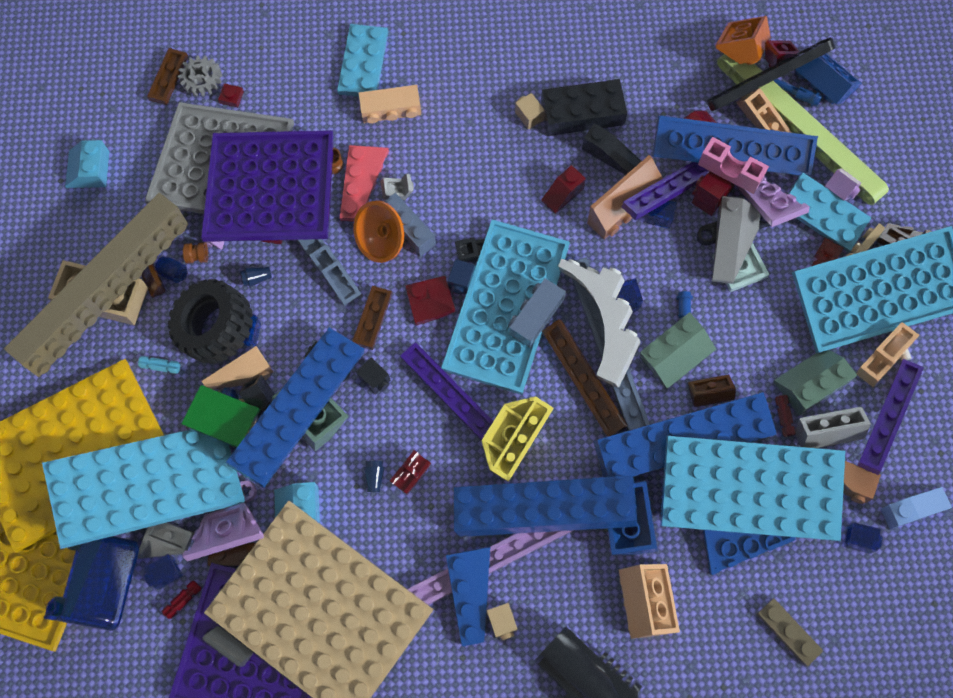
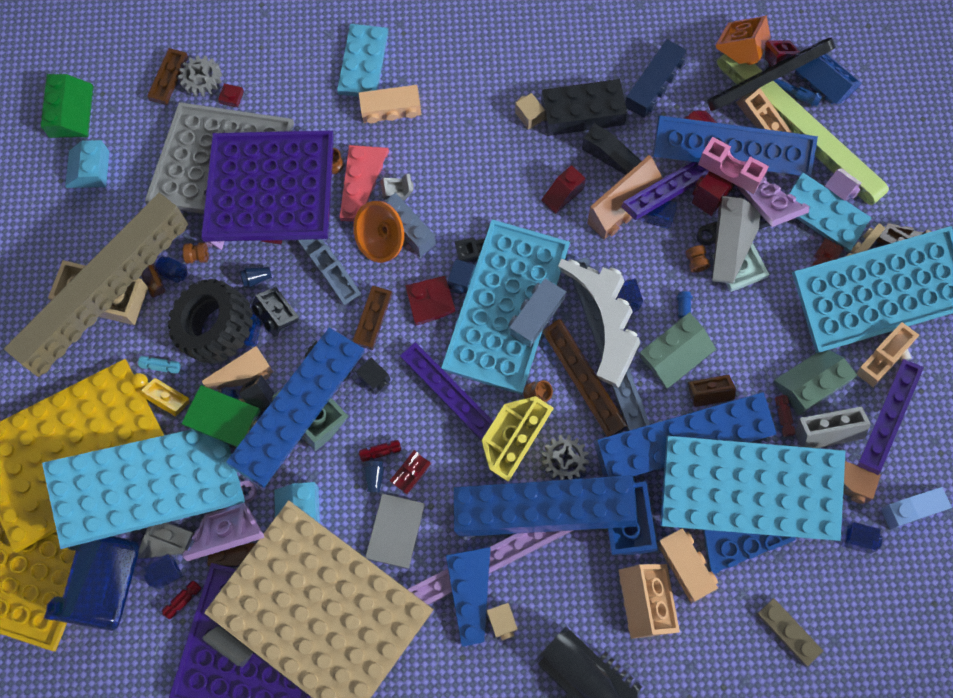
(66, 106): none -> green slope
(160, 394): none -> yellow plate
(274, 310): none -> black bracket
(379, 450): none -> dark red axle
(395, 531): none -> light grey tile
(540, 389): none -> dark orange wheel
(557, 457): none -> light grey gear
(655, 78): none -> dark blue brick
(687, 565): none -> light nougat brick
(697, 259): none -> dark orange wheel

